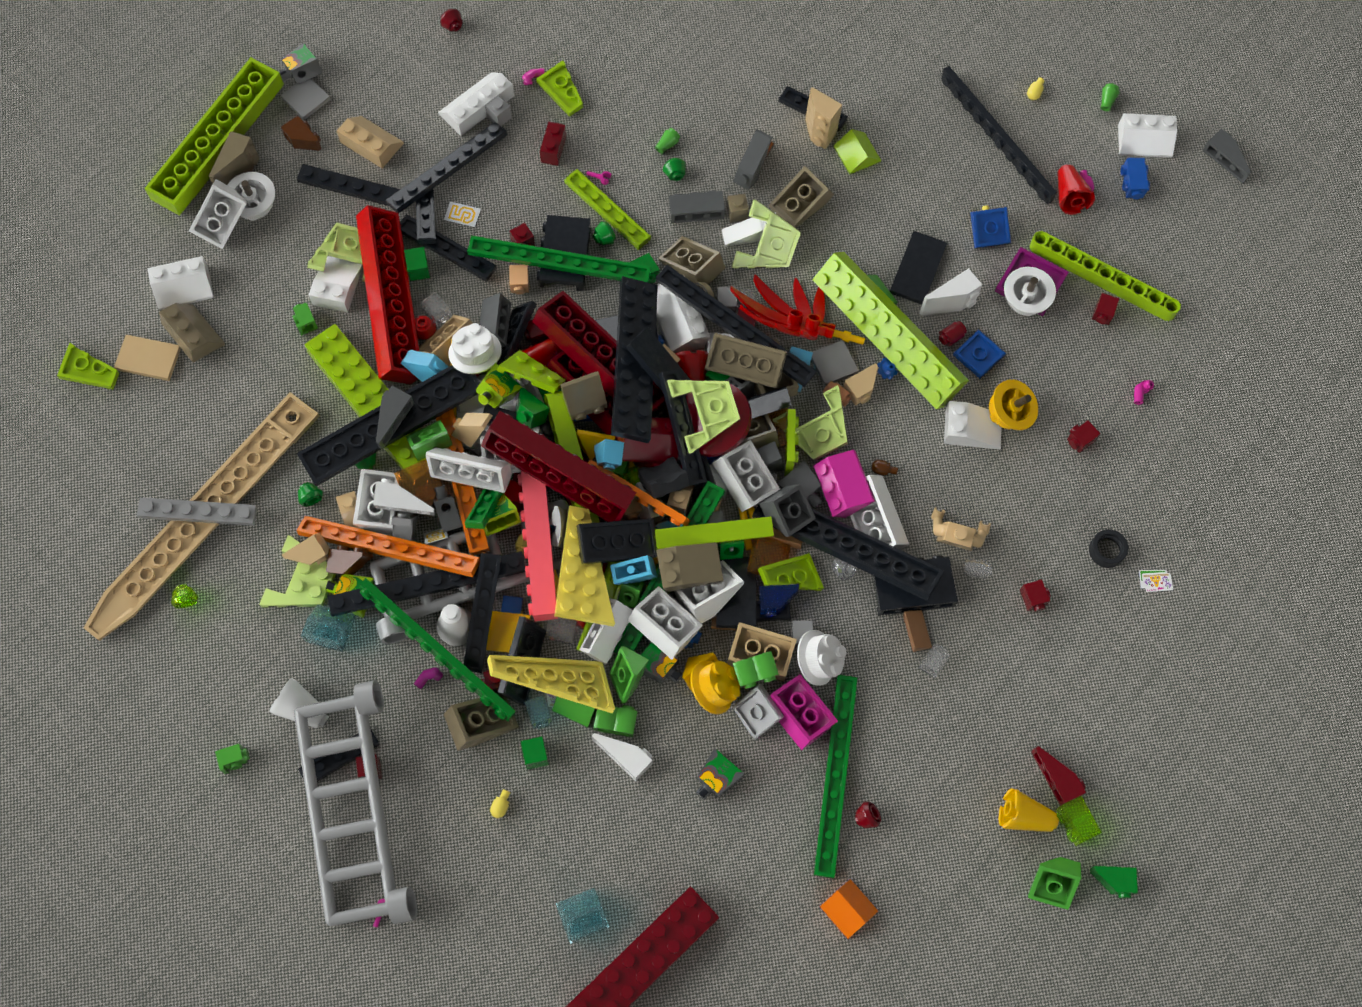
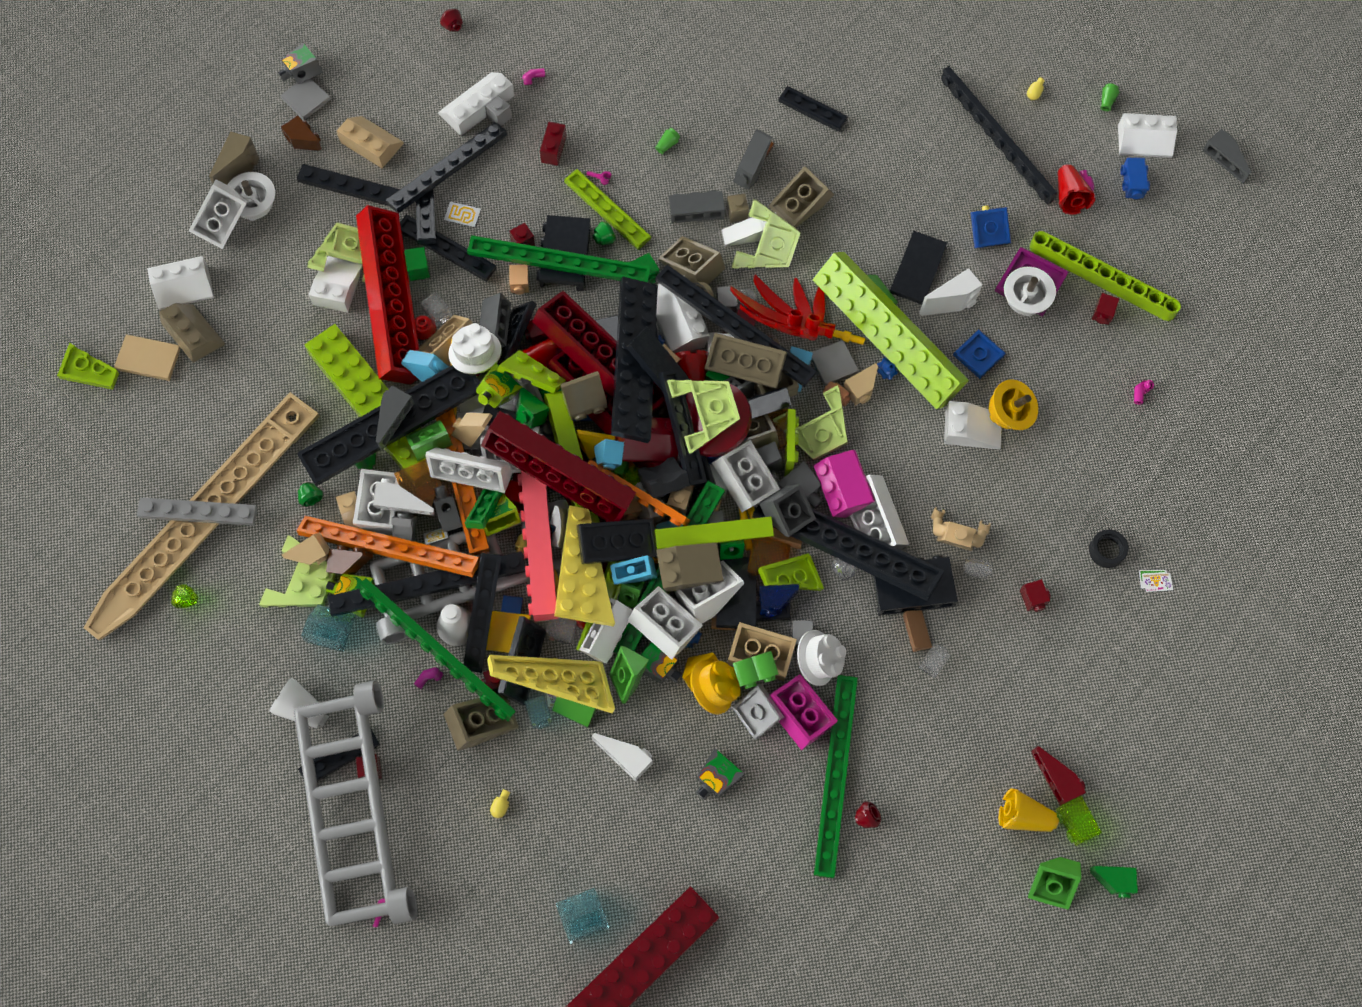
(194, 158): lime brick -> none
(232, 757): bright green brick -> none
(304, 319): bright green brick -> none
(534, 752): green piece -> none
(560, 88): lime wing -> none
(619, 722): bright green brick -> none
(675, 169): green cone -> none
(822, 118): tan slope -> none
(849, 909): orange slope -> none
(856, 151): lime slope -> none
(883, 468): reddish brown cylinder -> none
(952, 333): dark red brick -> none
(1083, 436): dark red brick -> none

